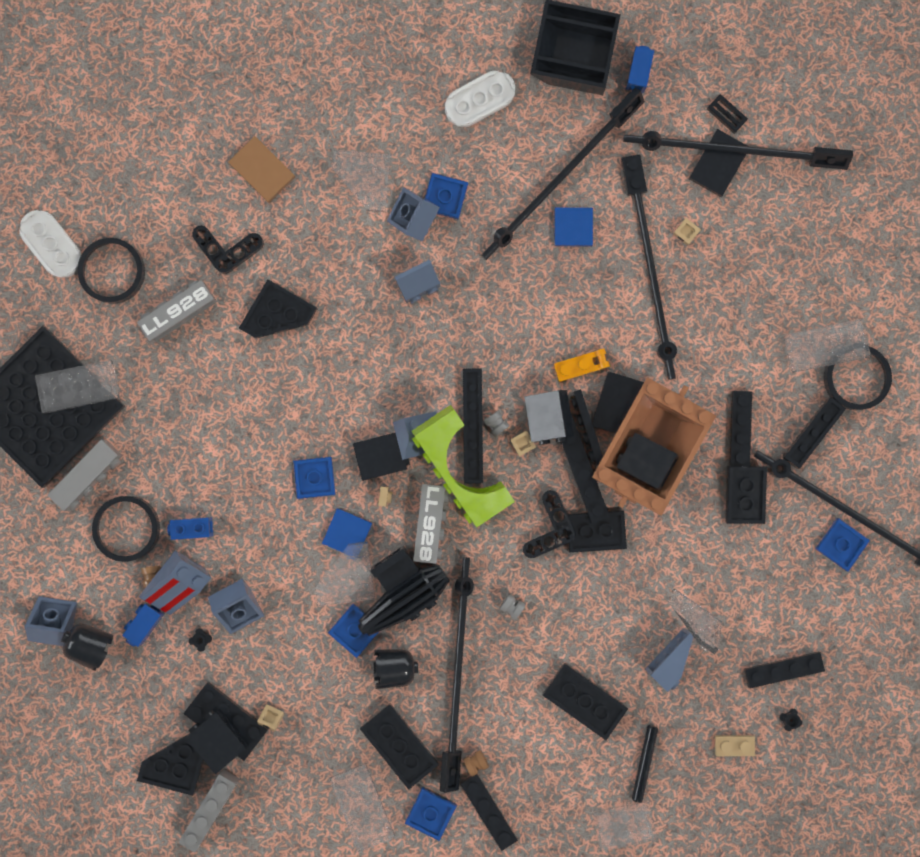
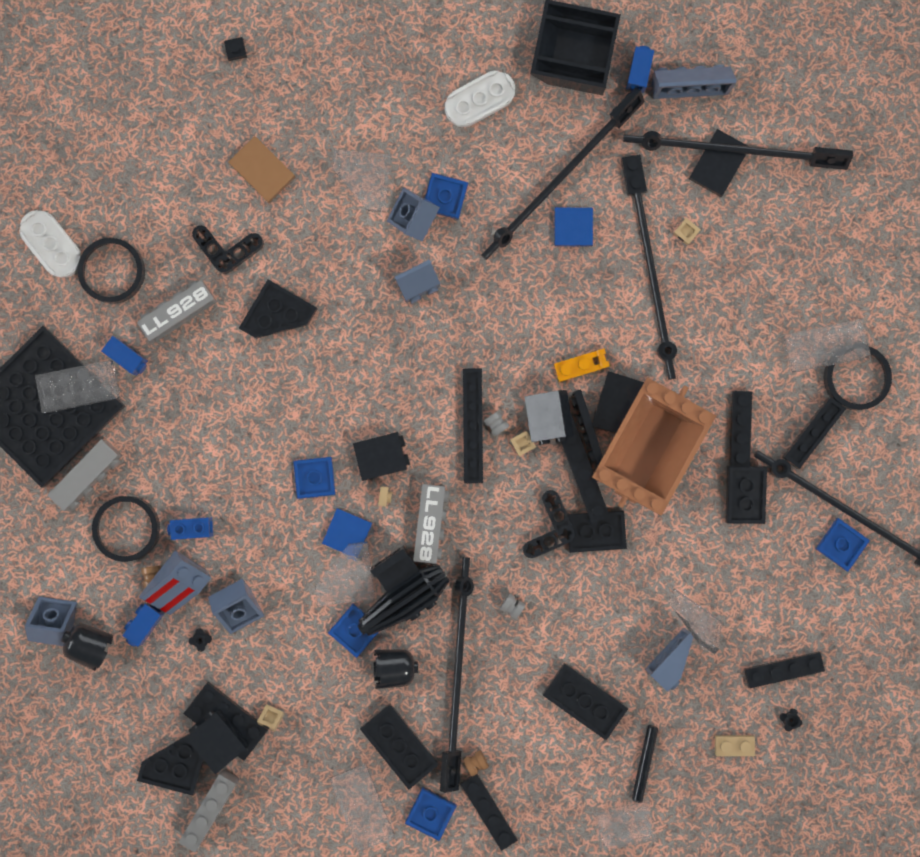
(125, 356): none -> blue brick
(235, 49): none -> black plate
(404, 434): sand blue slope -> none
(435, 438): lime arch -> none
(647, 461): black brick -> none
(692, 82): none -> sand blue slope
(722, 119): black tile -> none

